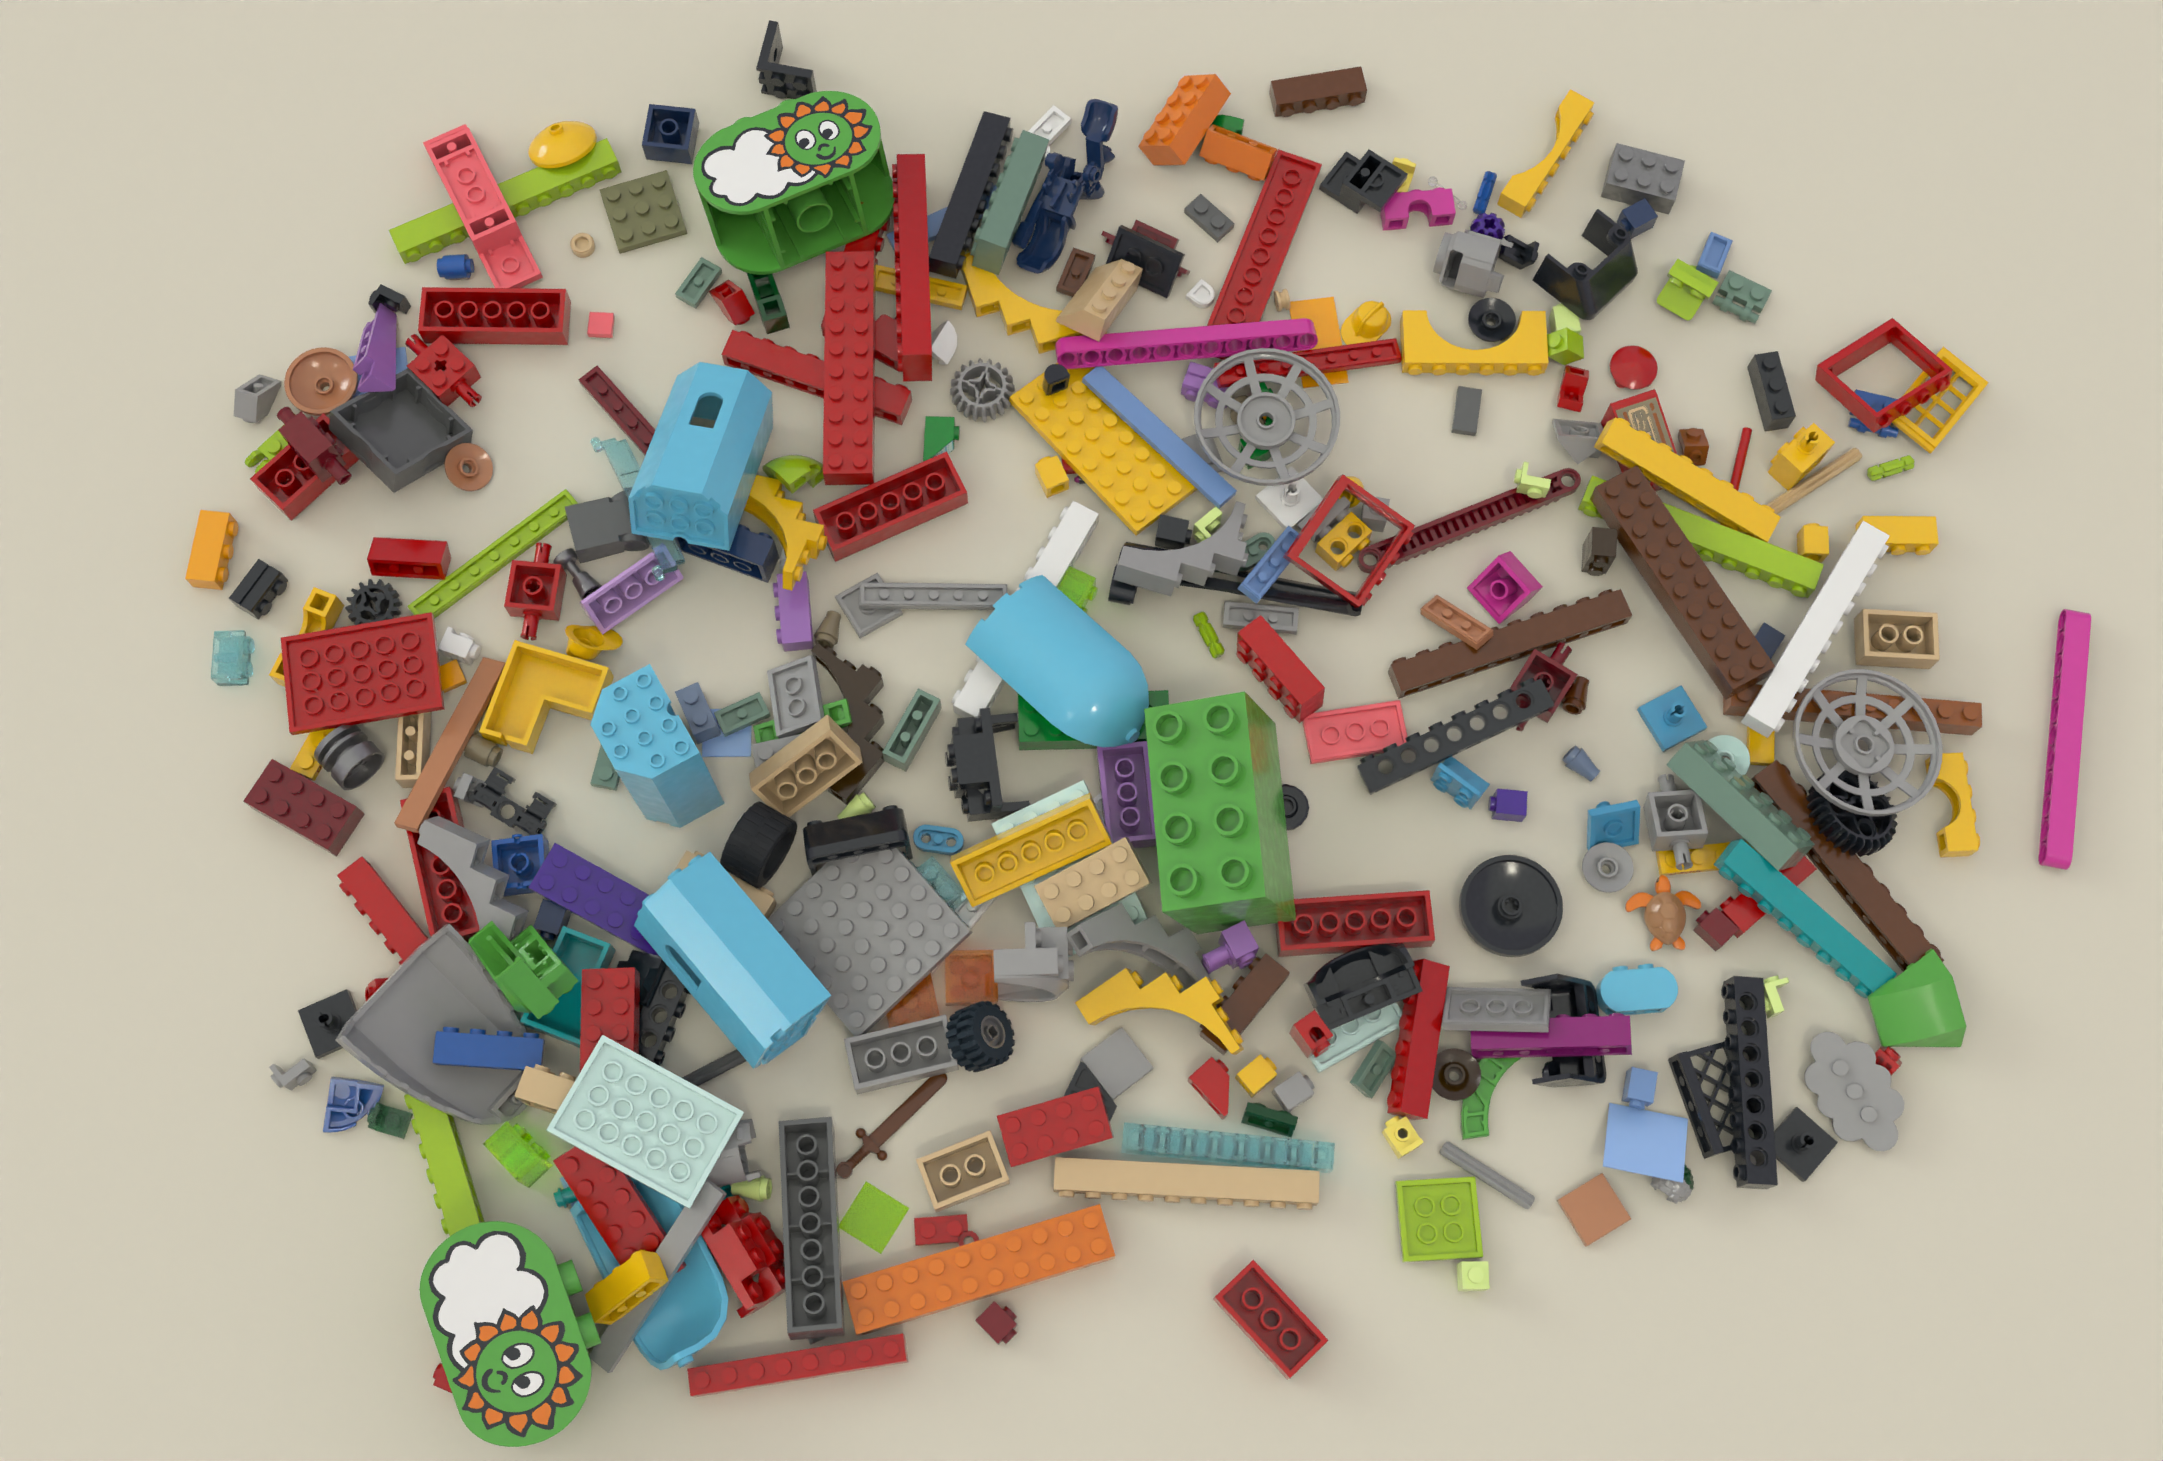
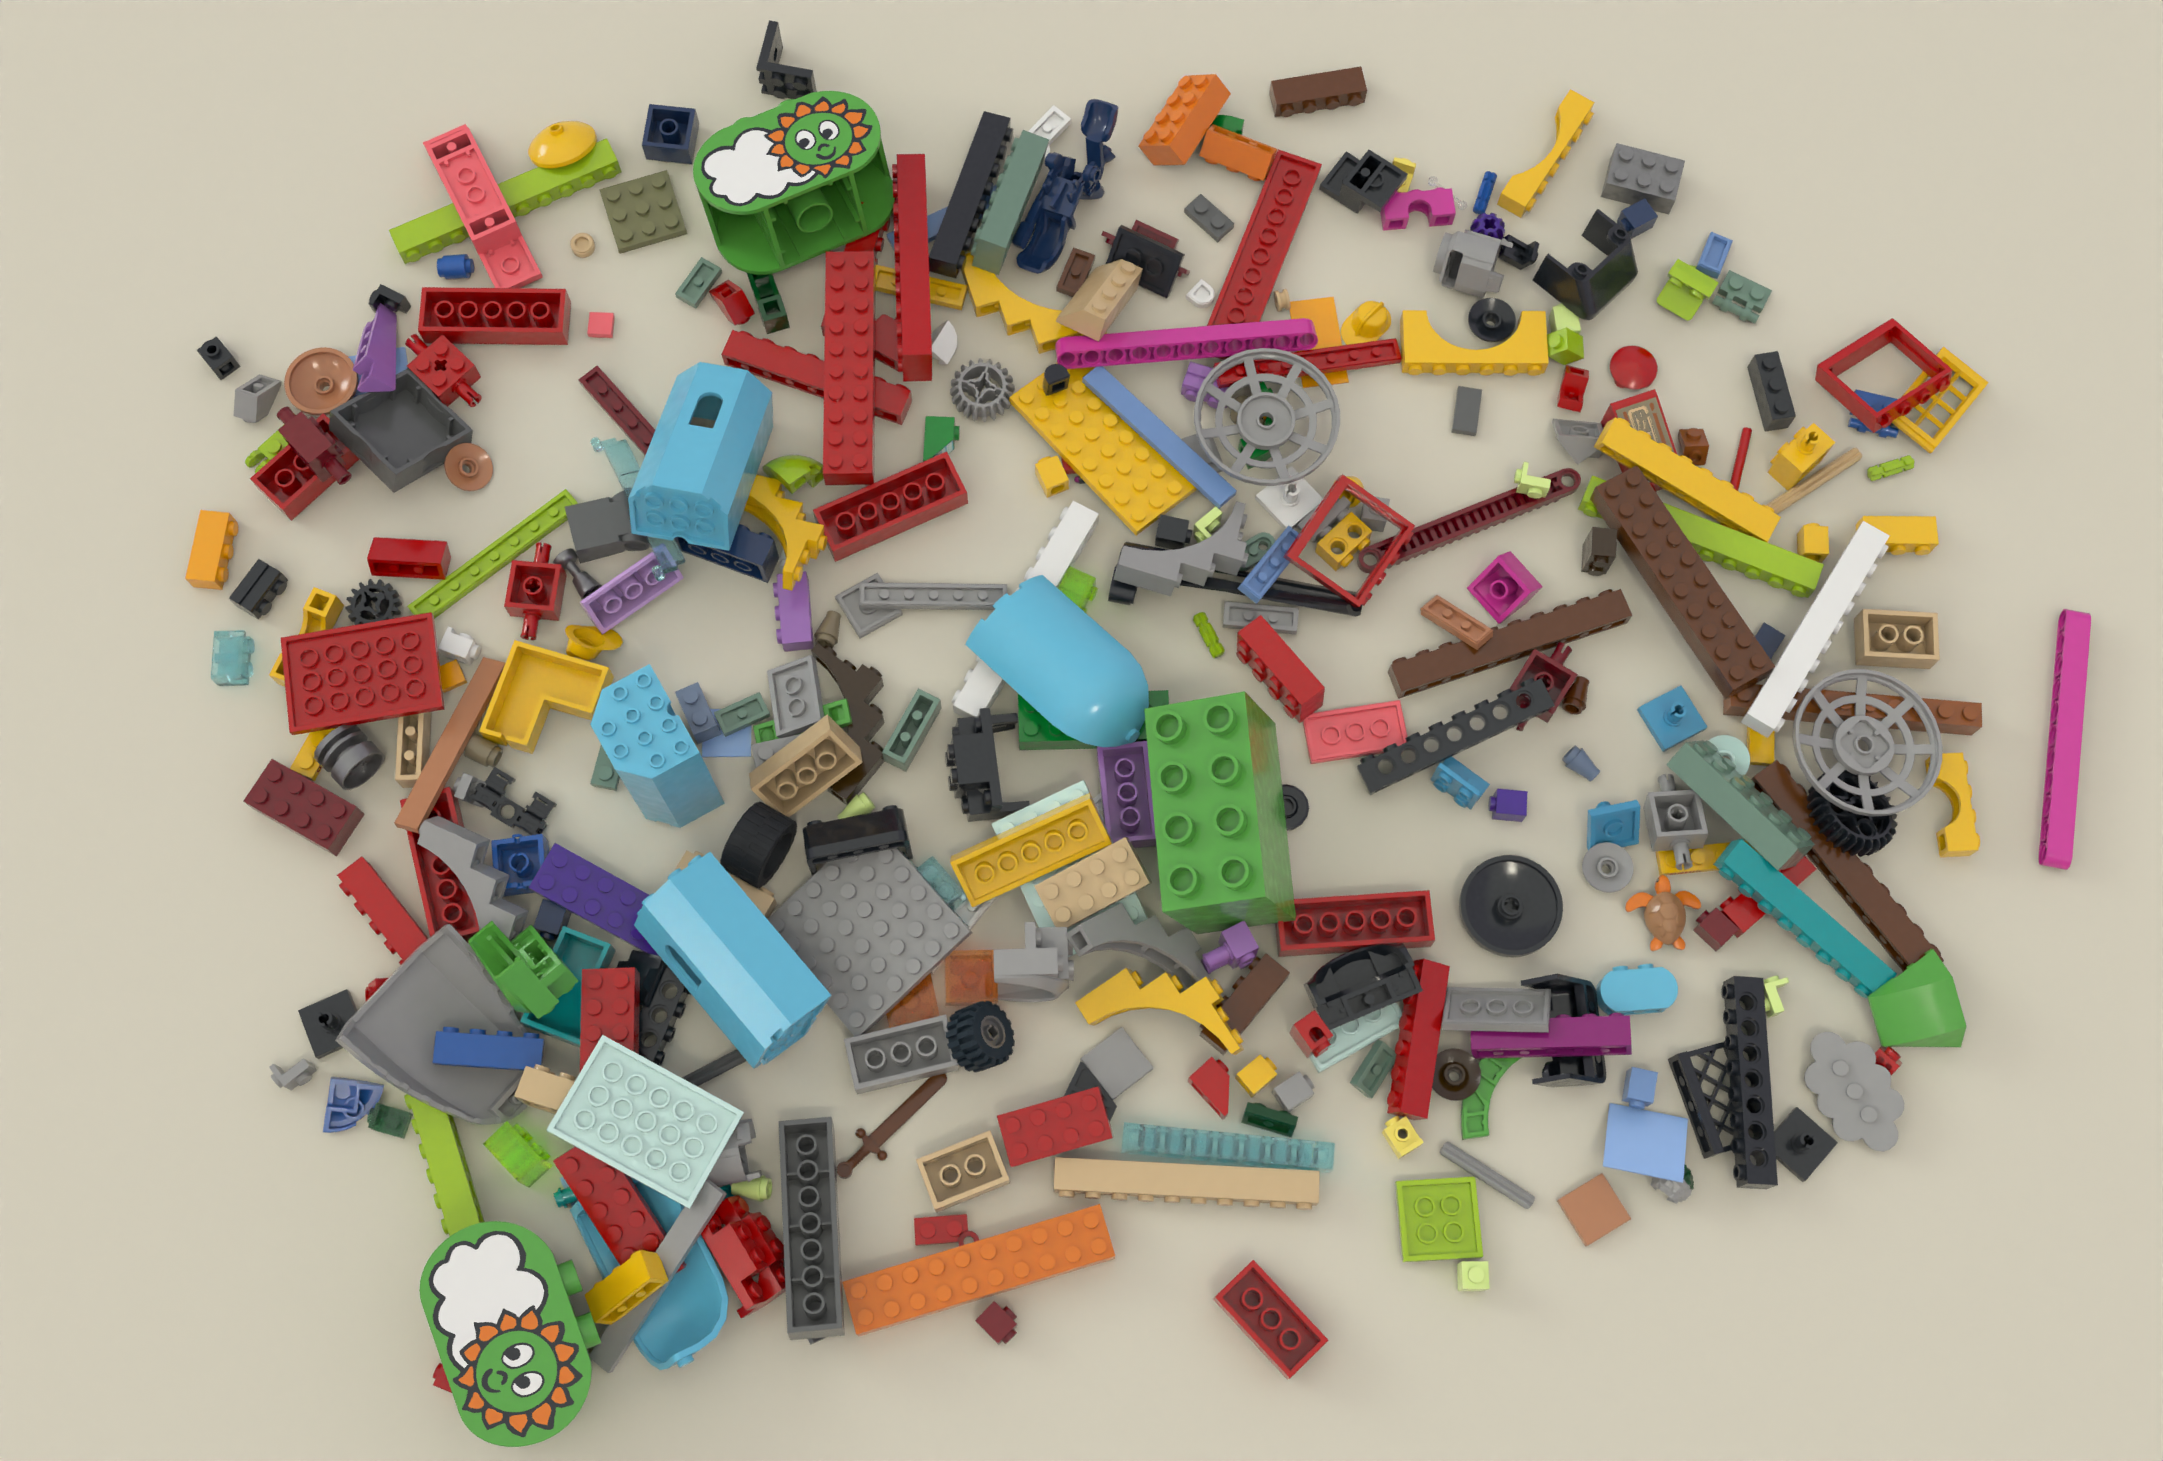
(218, 358): none -> black brick
(797, 1365): red brick -> none
(873, 1217): clear neon green piece -> none
(939, 838): dark azure plate -> none

